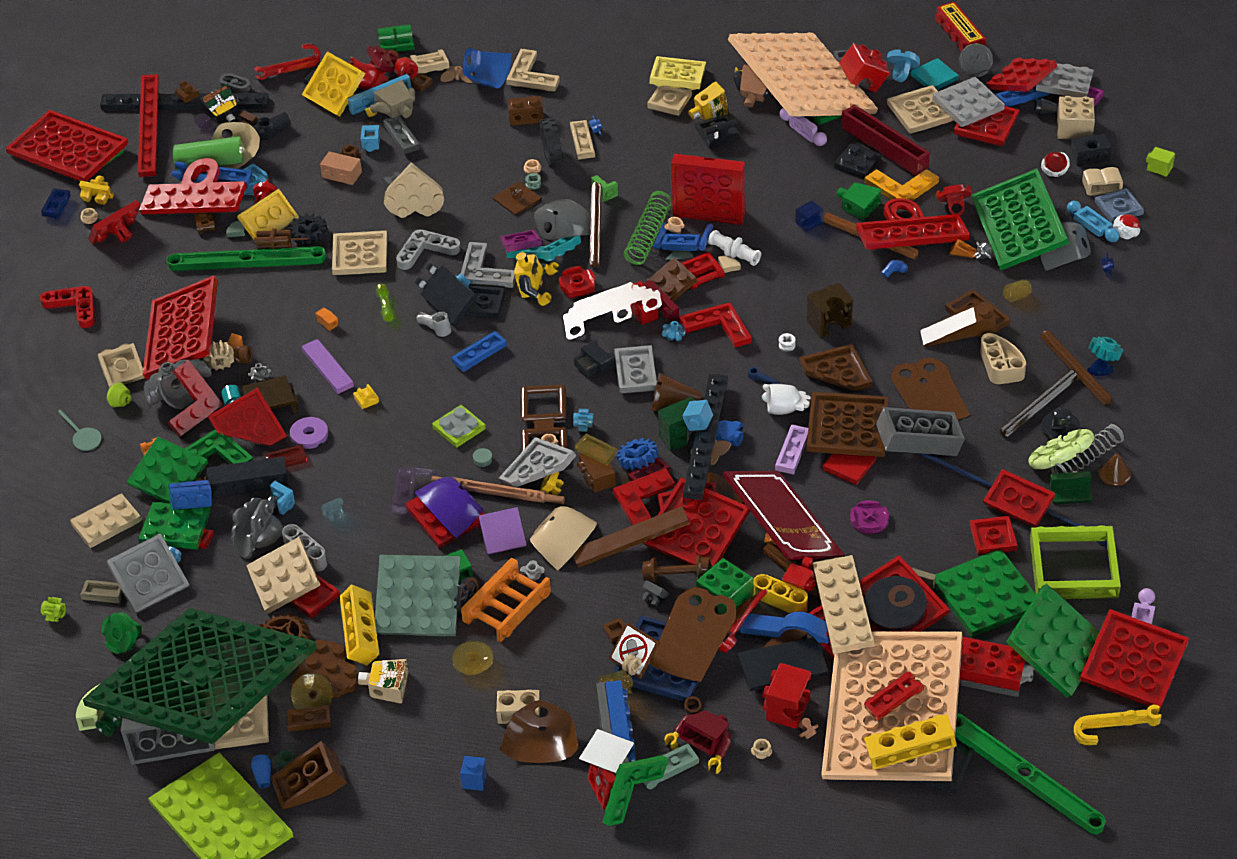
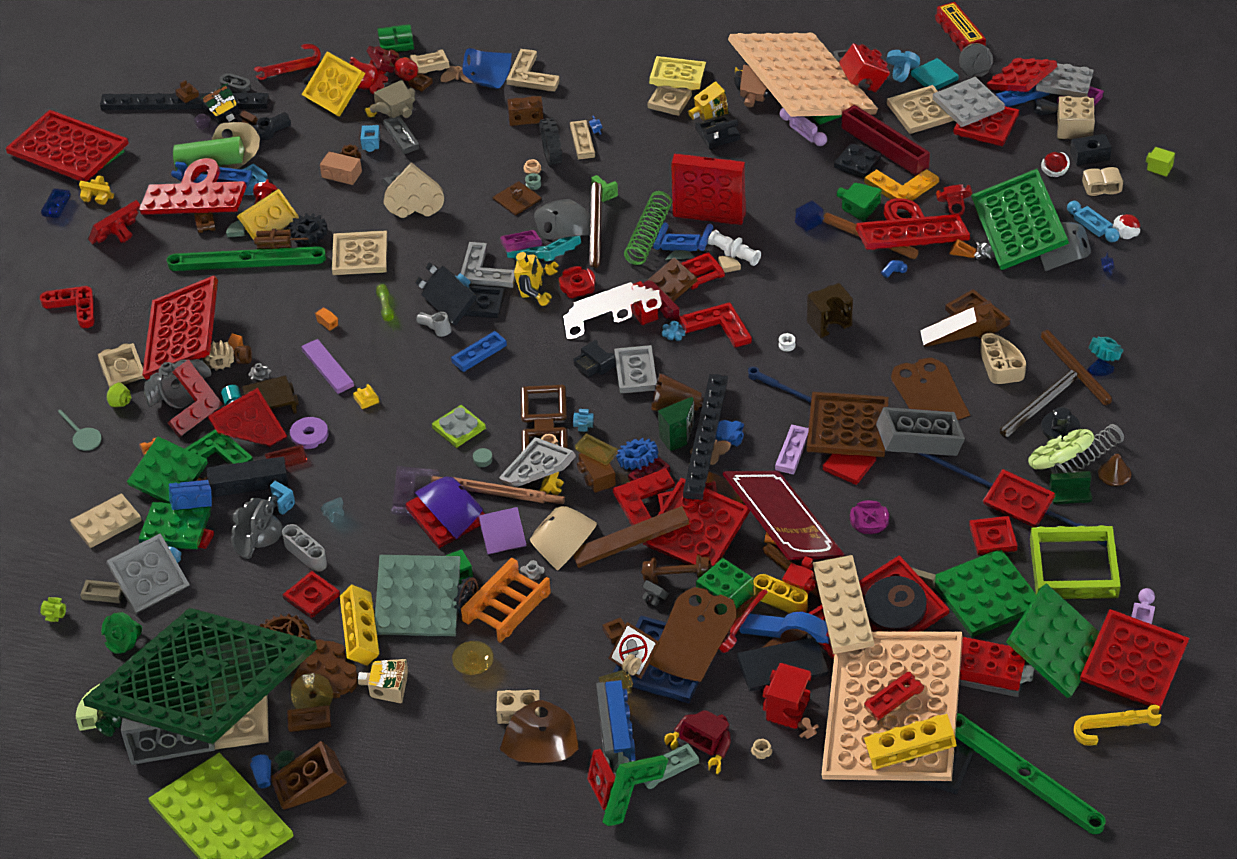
(89, 216): tan plate -> none
(148, 125): red plate -> none
(283, 575): tan plate -> none
(363, 100): dark azure plate -> none
(423, 240): light grey beam -> none
(473, 773): blue brick -> none
(606, 750): white sticker -> none
(674, 225): light nougat plate -> none
(690, 702): reddish brown hinge -> none
(697, 415): dark azure brick -> none
(784, 399): white piece -> none
(837, 366): reddish brown plate -> none
(1017, 290): clear yellow brick -> none
(1118, 203): sand blue tile -> none

